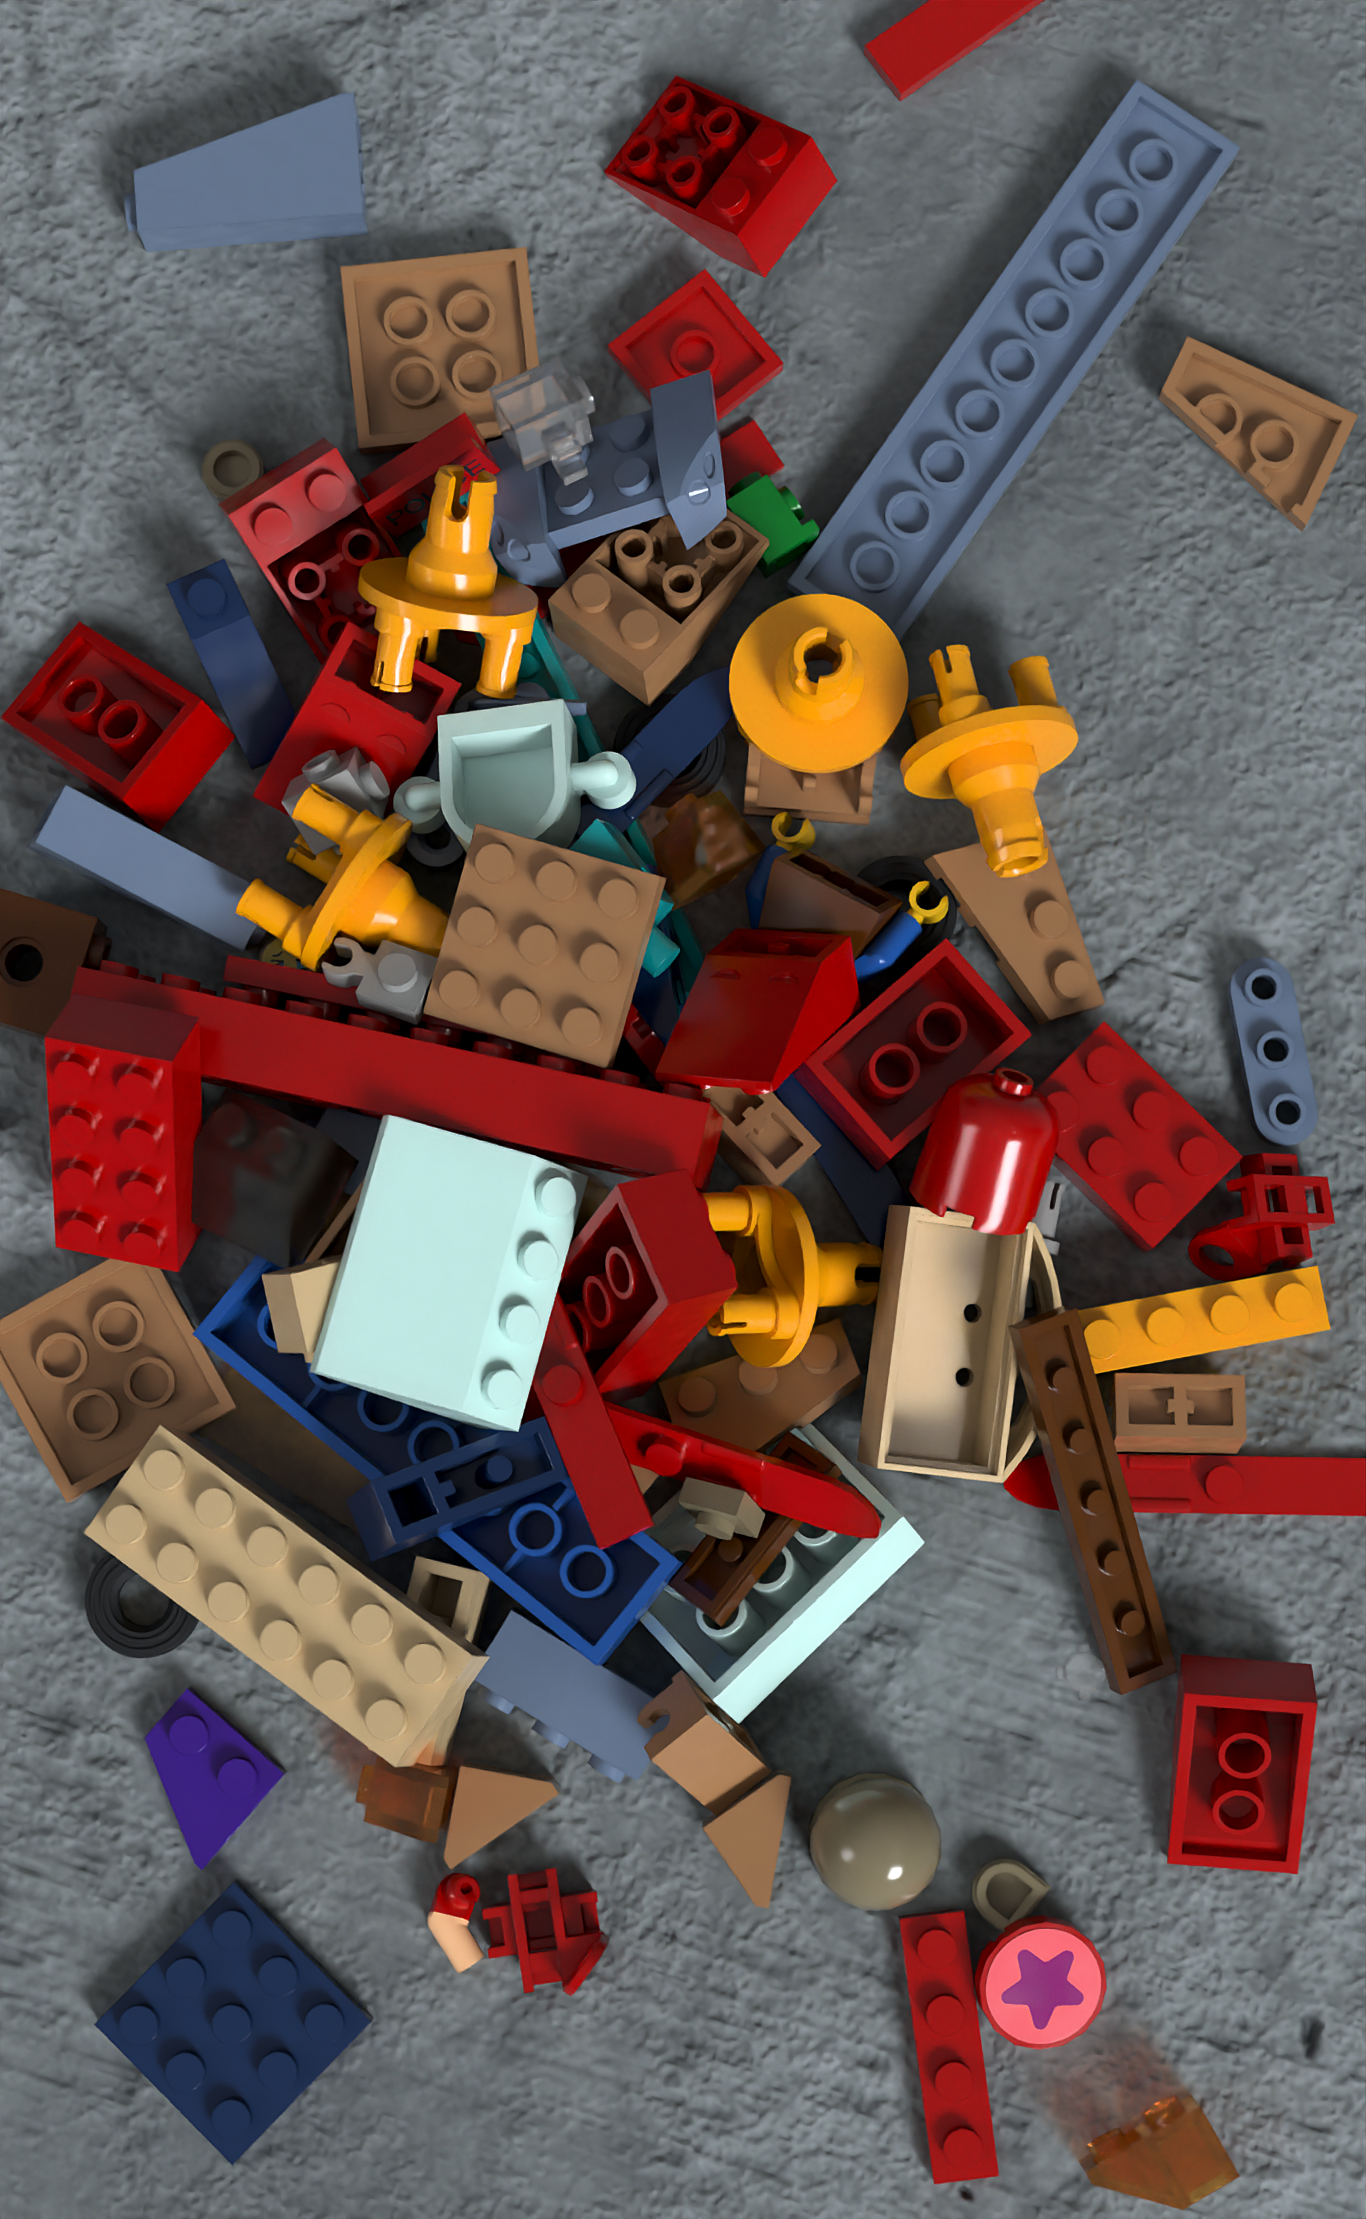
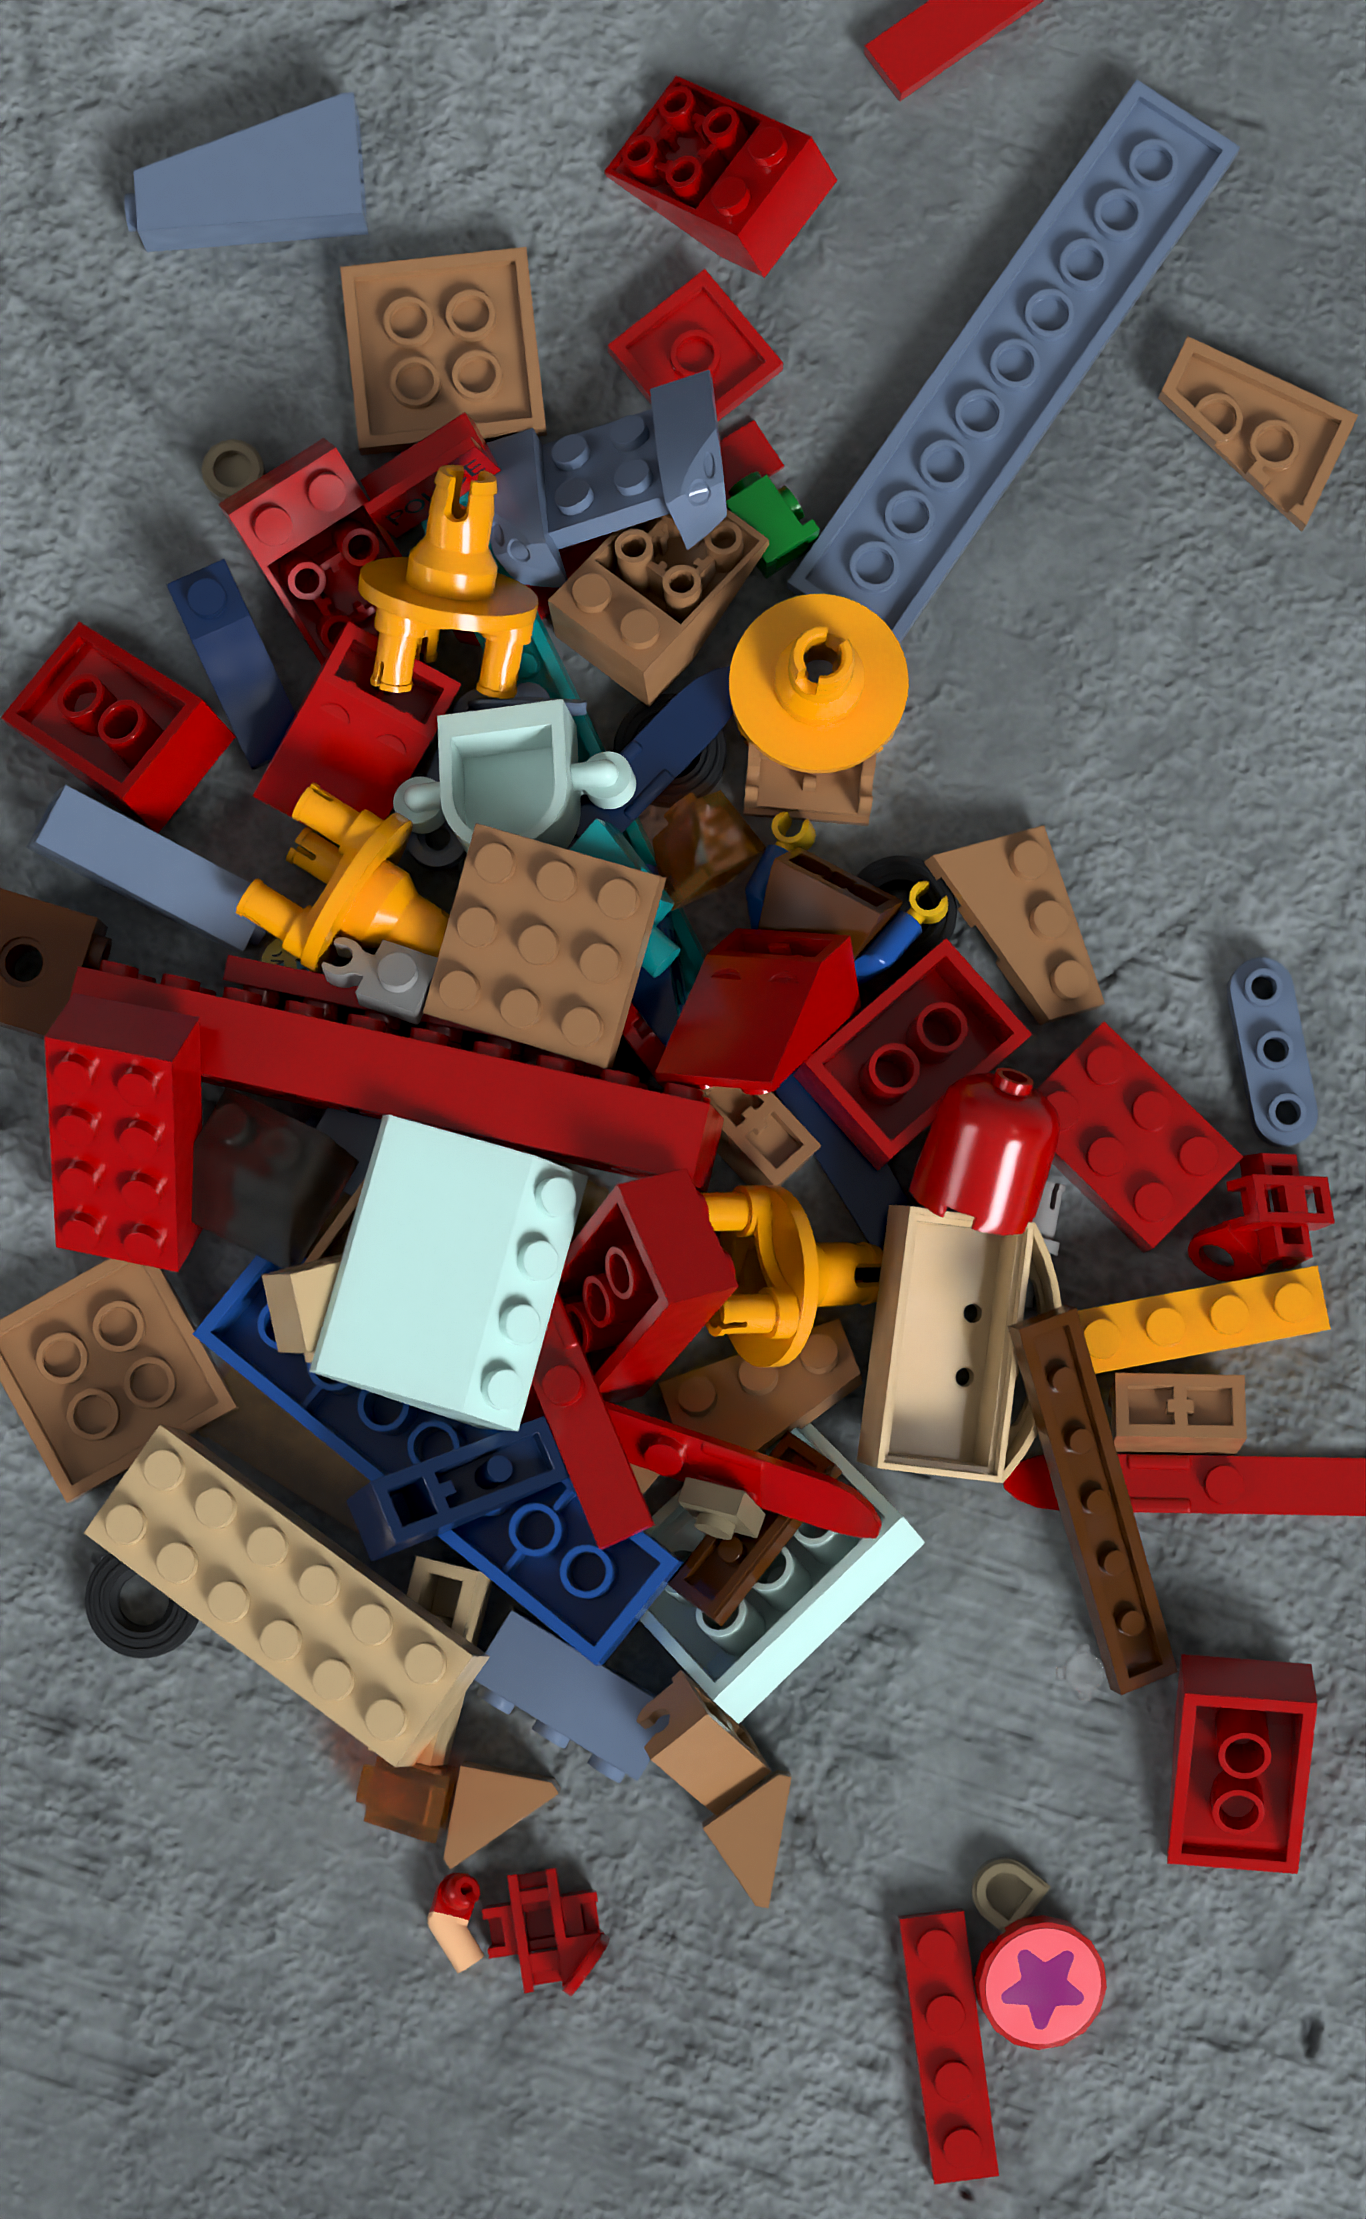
(209, 1773): dark purple wing -> none
(234, 2021): dark blue plate -> none
(347, 779): light grey brick -> none
(545, 418): clear brick -> none
(874, 1841): dark tan tile -> none
(990, 755): light orange piece -> none
(1165, 2159): clear orange slope -> none

